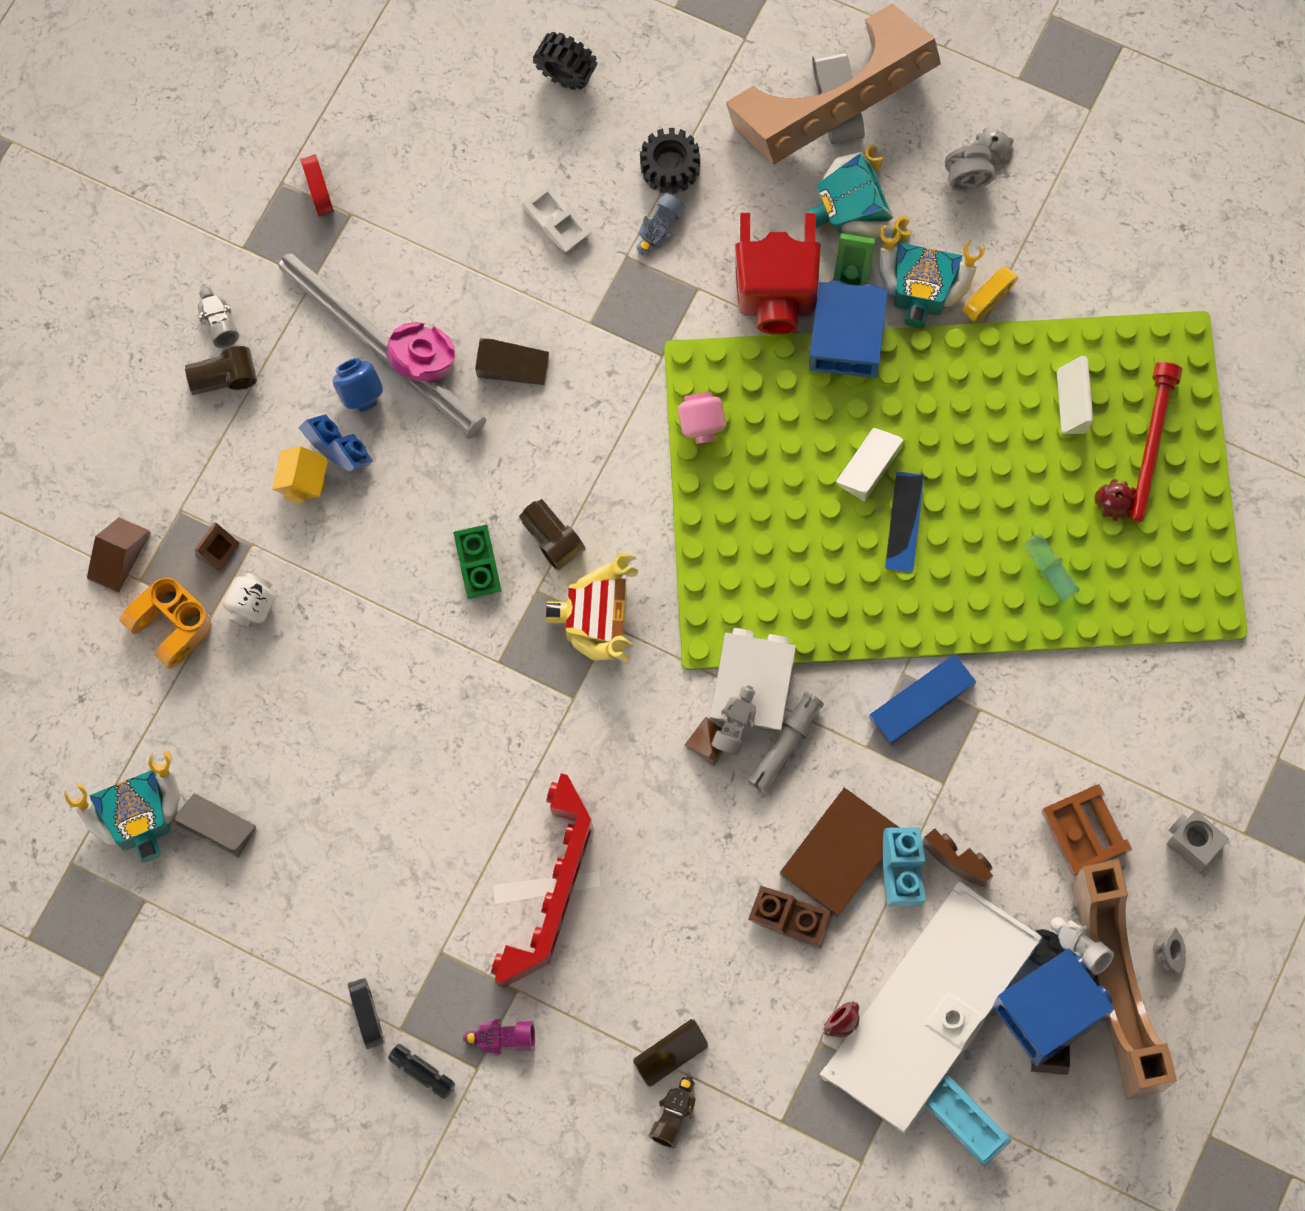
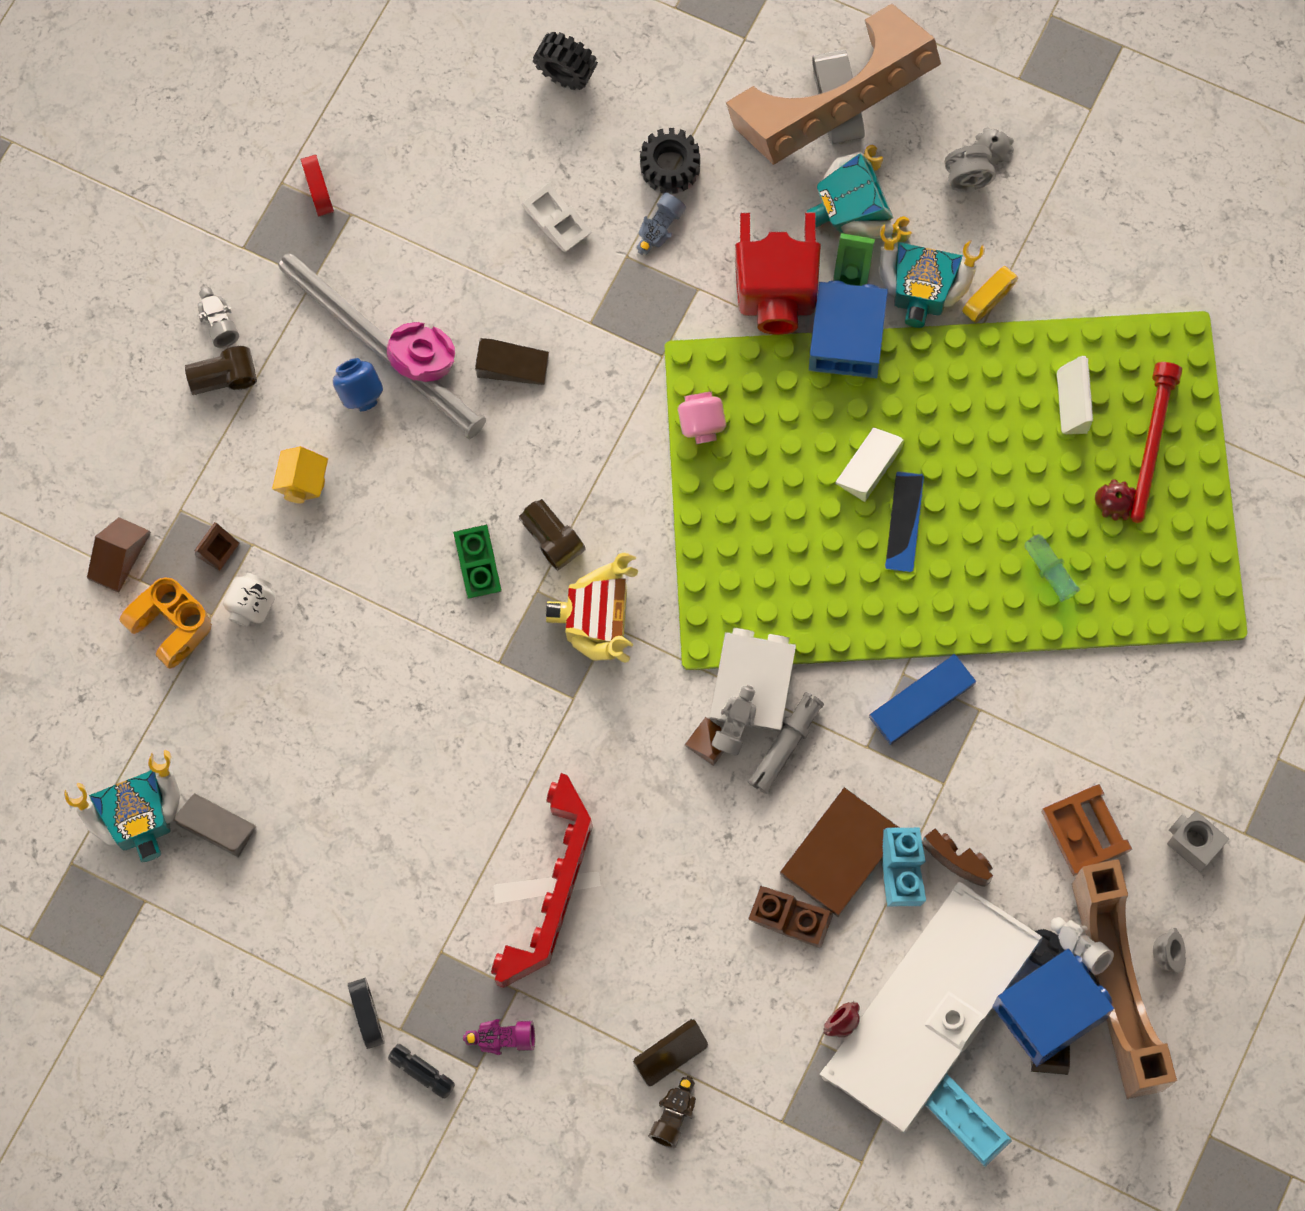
(343, 451): blue slope -> none

